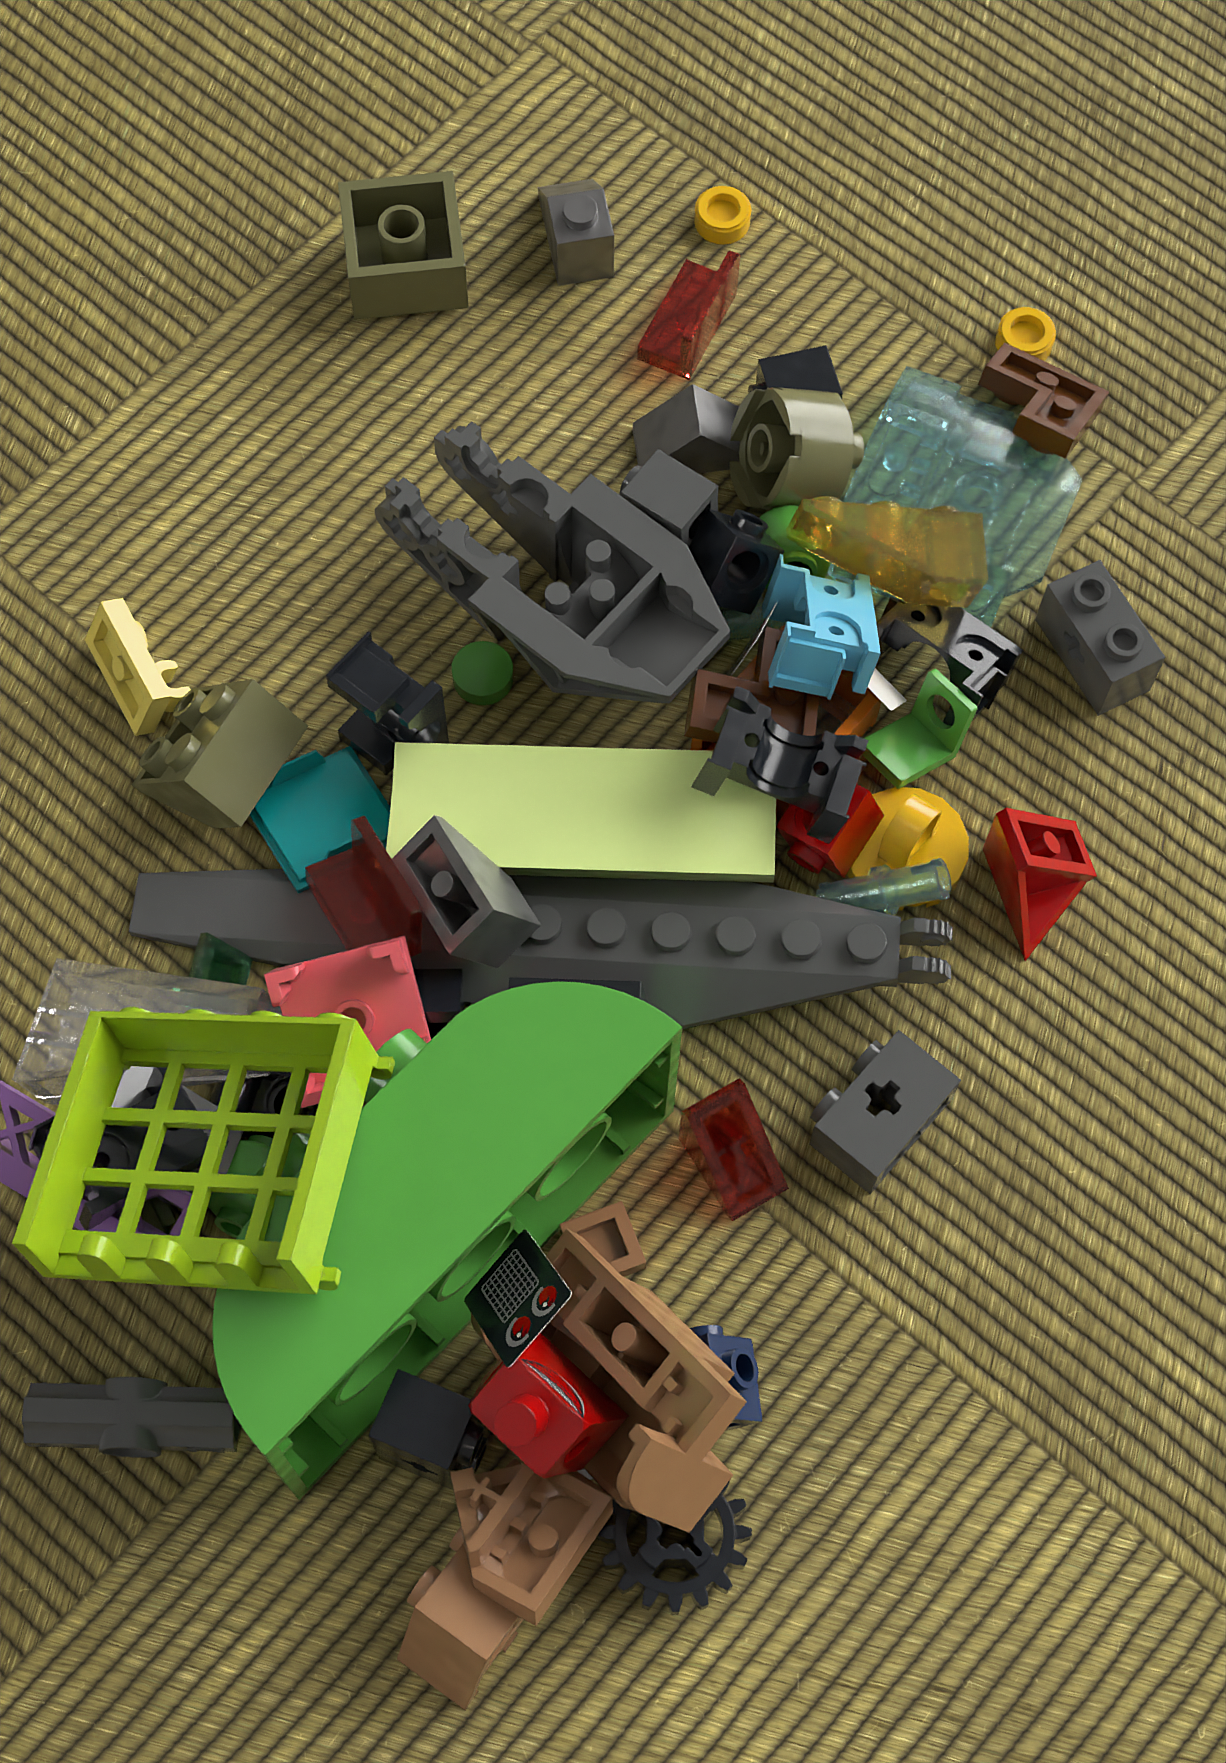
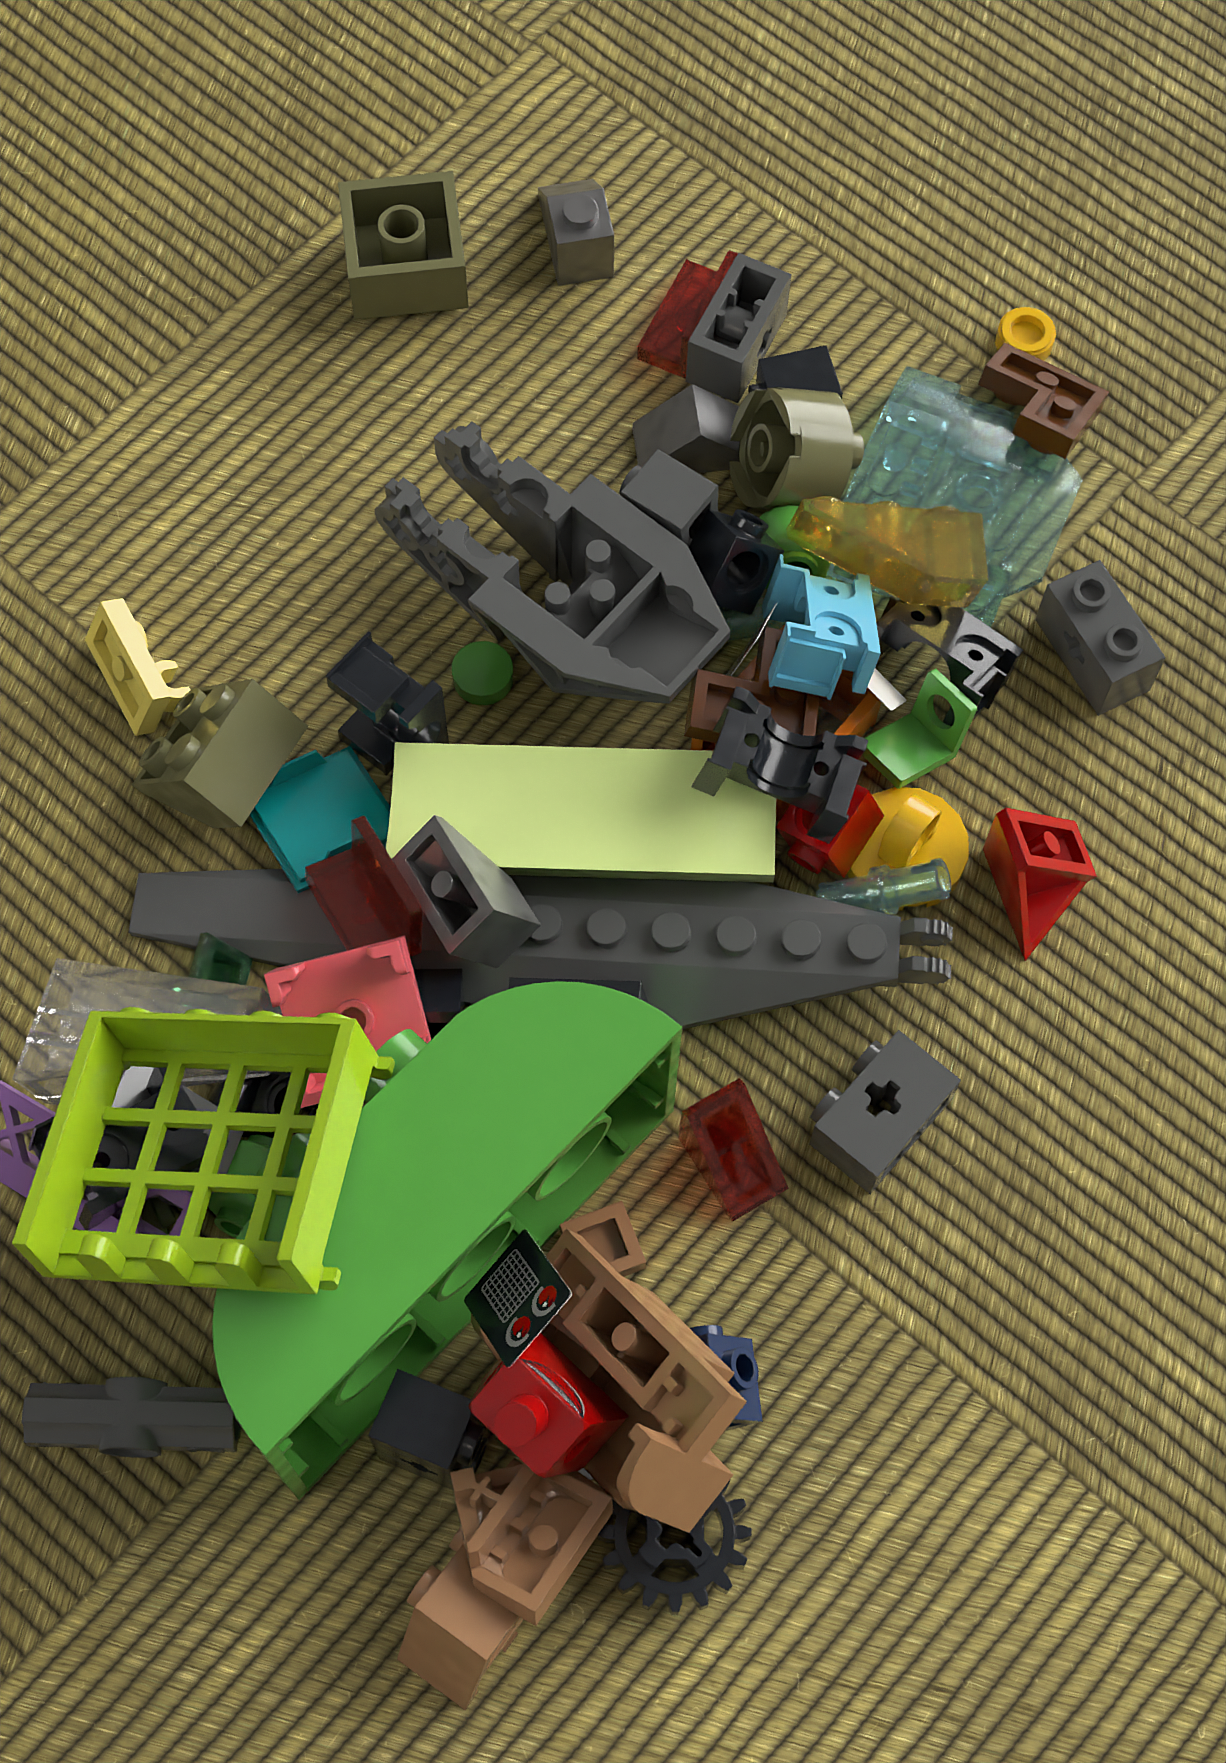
(722, 215): yellow tile -> none
(738, 327): none -> dark grey brick

